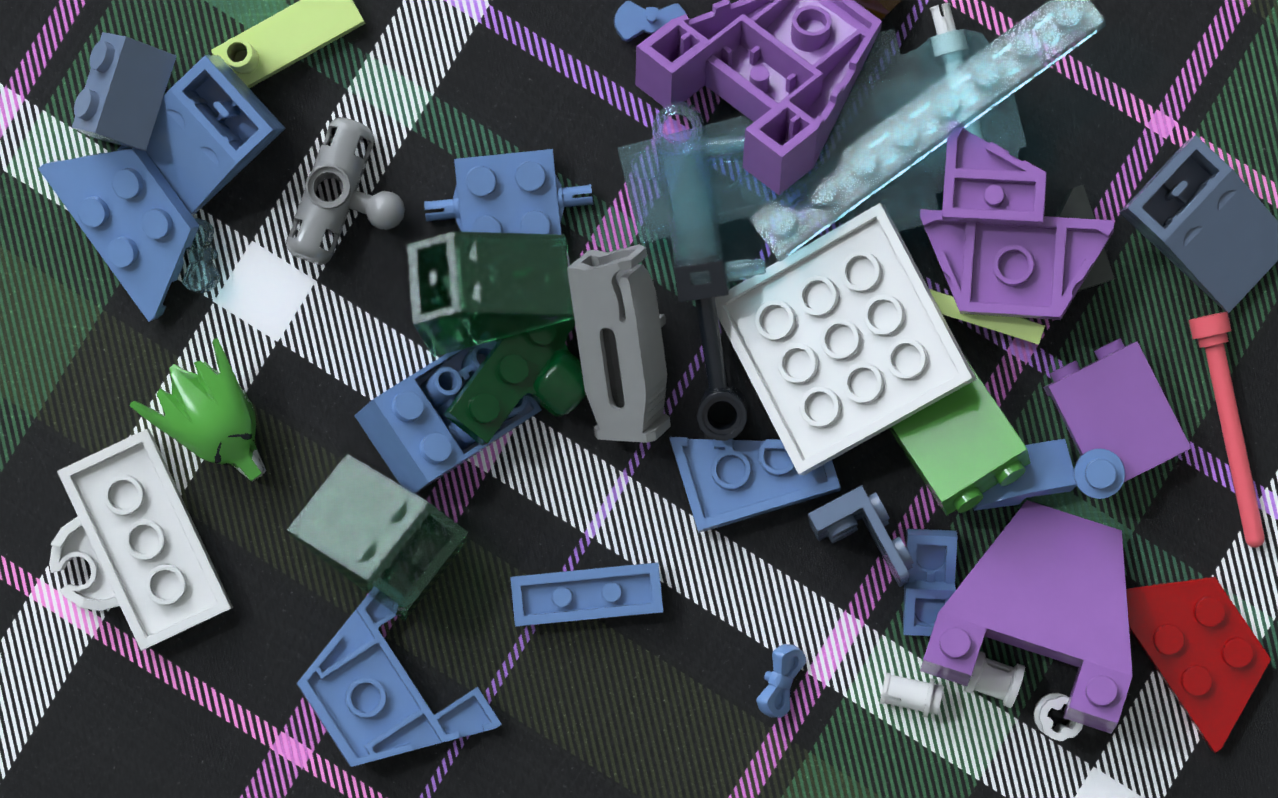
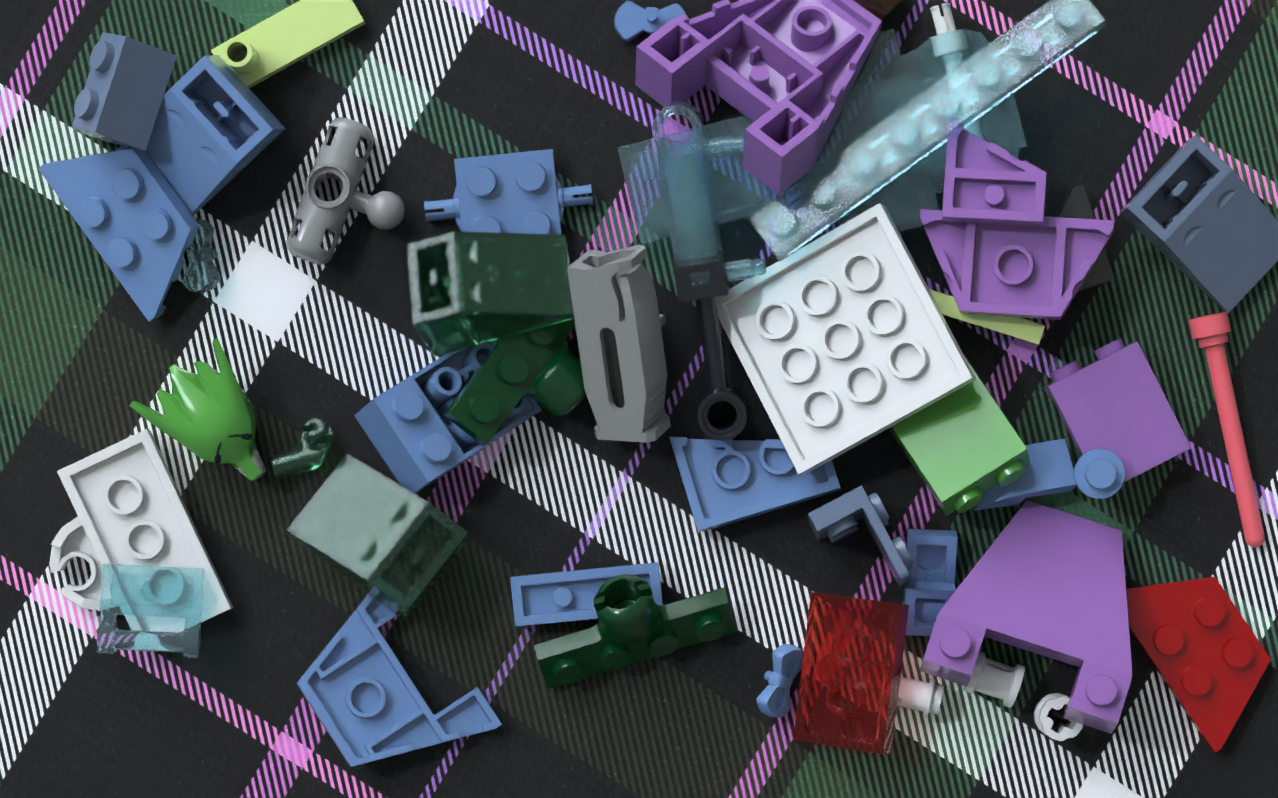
(150, 592): none -> clear light blue plate
(309, 452): none -> clear green arm
(633, 630): none -> dark green plate
(851, 673): none -> clear red plate

